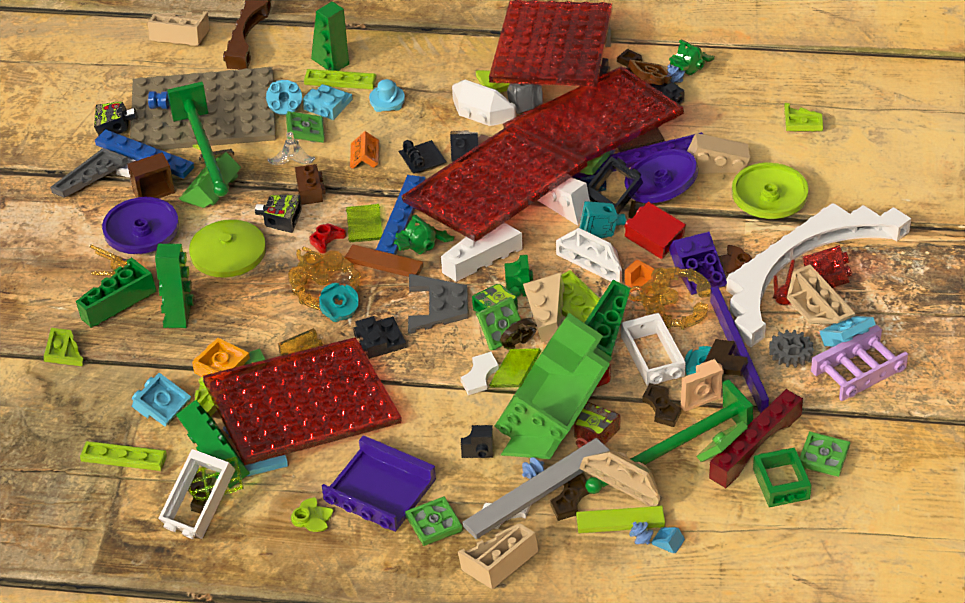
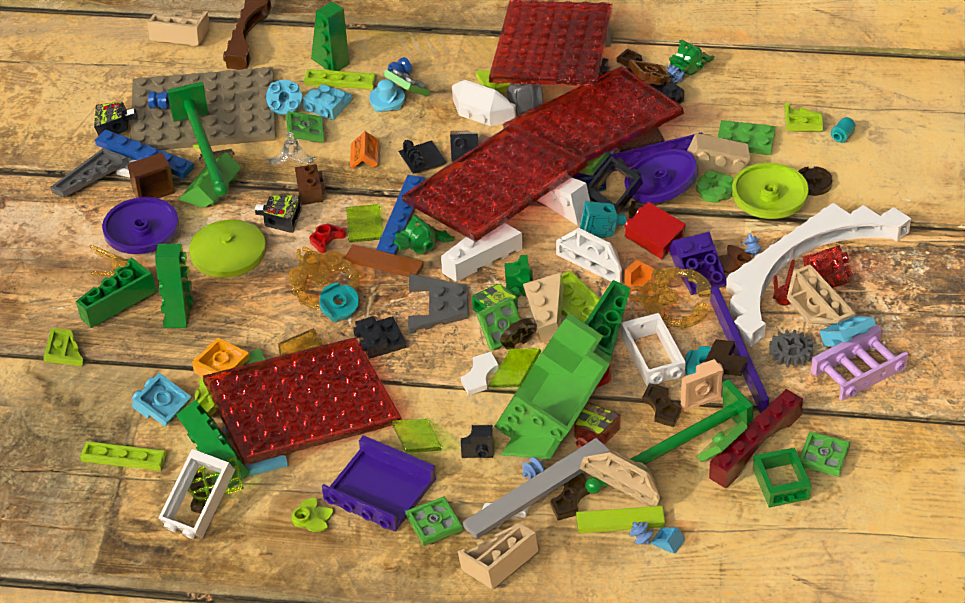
(403, 65): none -> blue wheel
(406, 81): none -> piece
(416, 435): none -> clear neon green piece
(710, 179): none -> bright green plate
(752, 244): none -> medium blue wheel
(757, 136): none -> bright green plate
(818, 180): none -> dark brown tile
(843, 129): none -> teal brick

